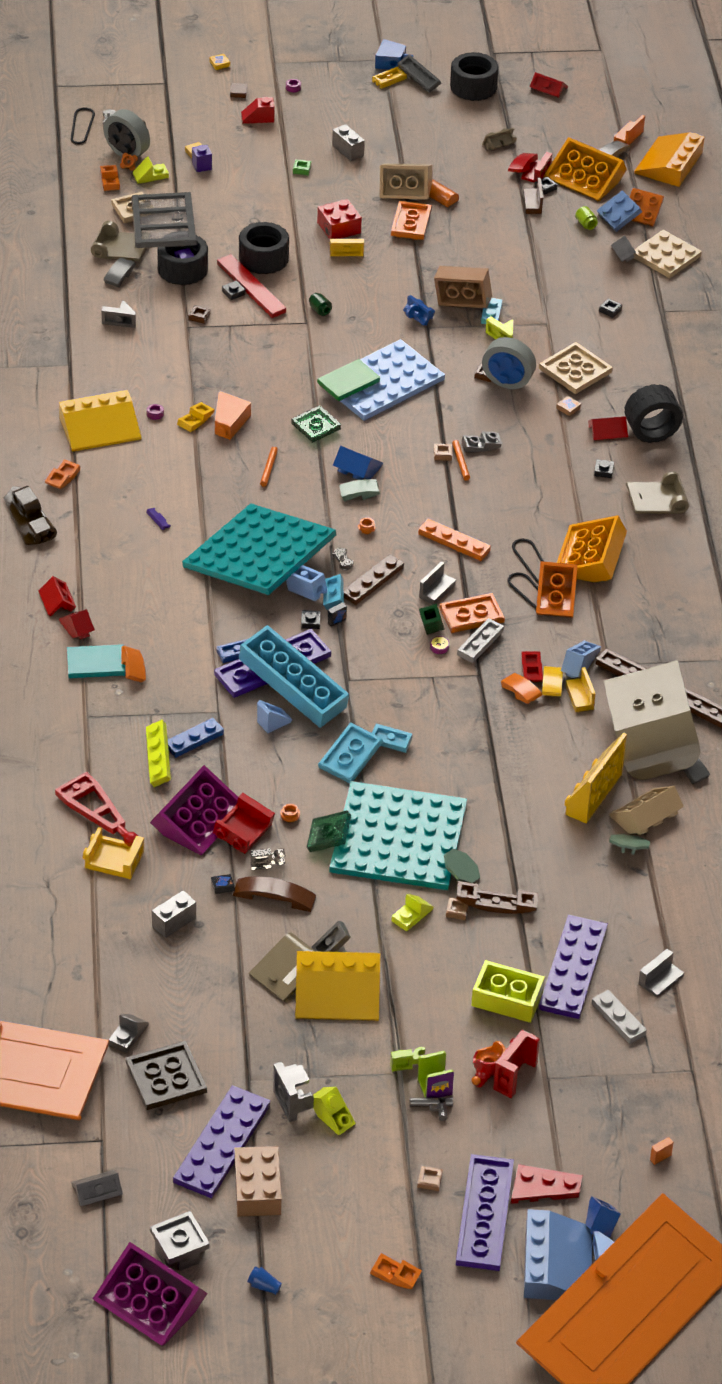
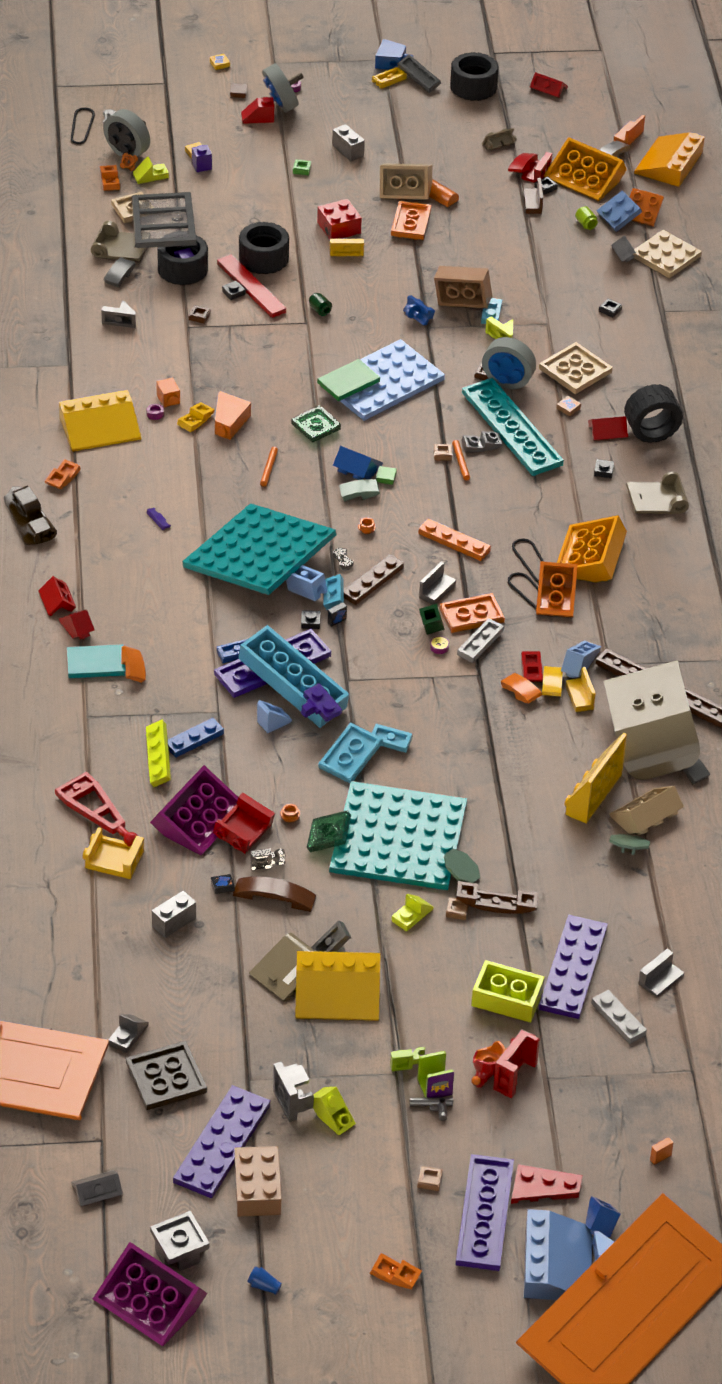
(168, 392): none -> orange brick
(281, 87): none -> light grey wheel
(320, 703): none -> dark purple hinge
(386, 475): none -> tile
(512, 426): none -> teal plate

